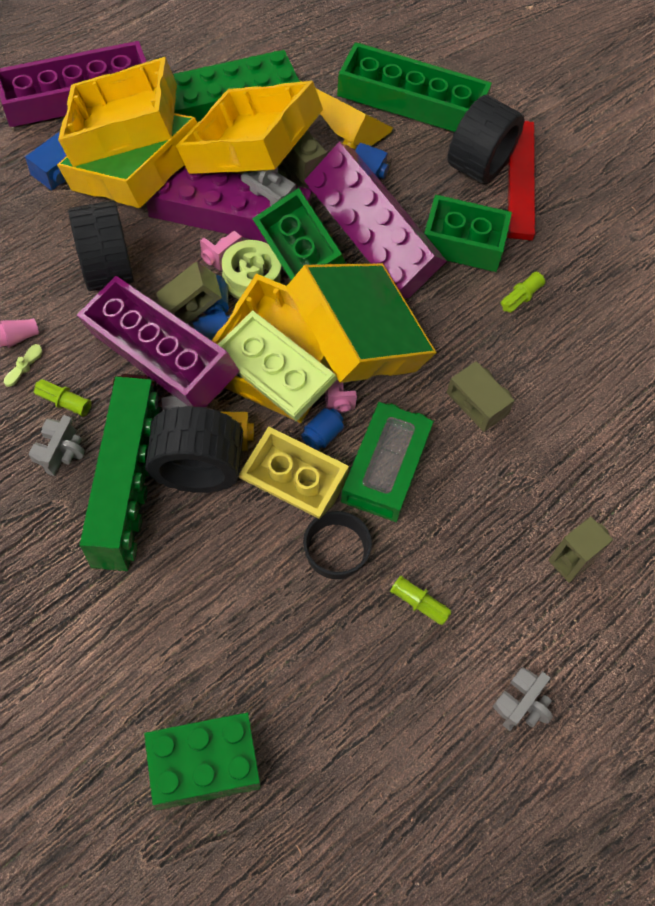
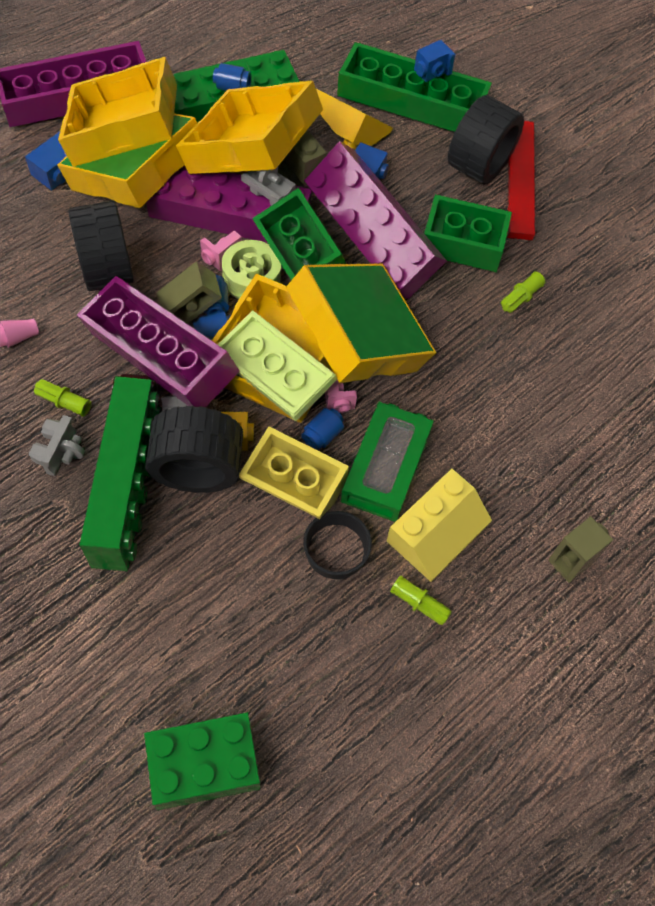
(23, 365): yellowish green piece -> none
(231, 77): none -> blue brick
(434, 60): none -> blue brick
(439, 525): none -> light yellow slope
(480, 396): olive brick -> none
(514, 710): light grey hips -> none

